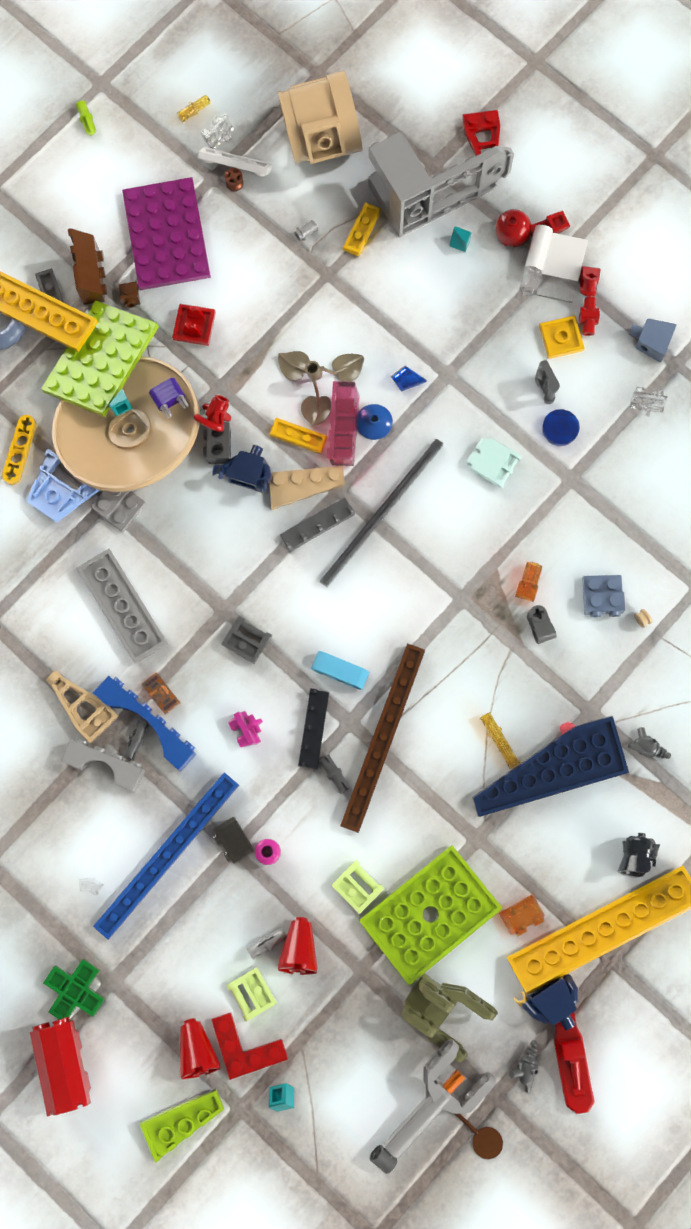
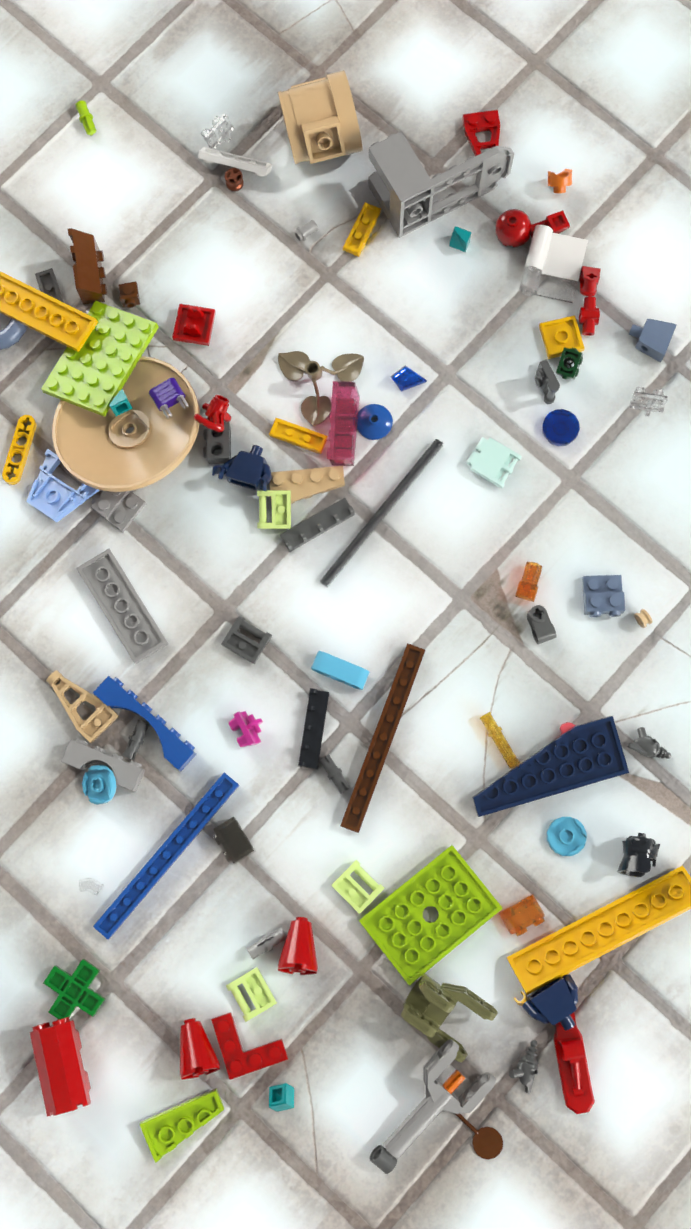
(99, 784): none -> medium azure tile
(161, 693): tile -> none
(166, 233): magenta plate -> none
(193, 108): clear yellow axle -> none
(261, 848): dark pink head -> none
(280, 509): none -> yellowish green plate
(560, 180): none -> orange piece
(566, 836): none -> medium azure tile
(569, 355): none -> dark green head

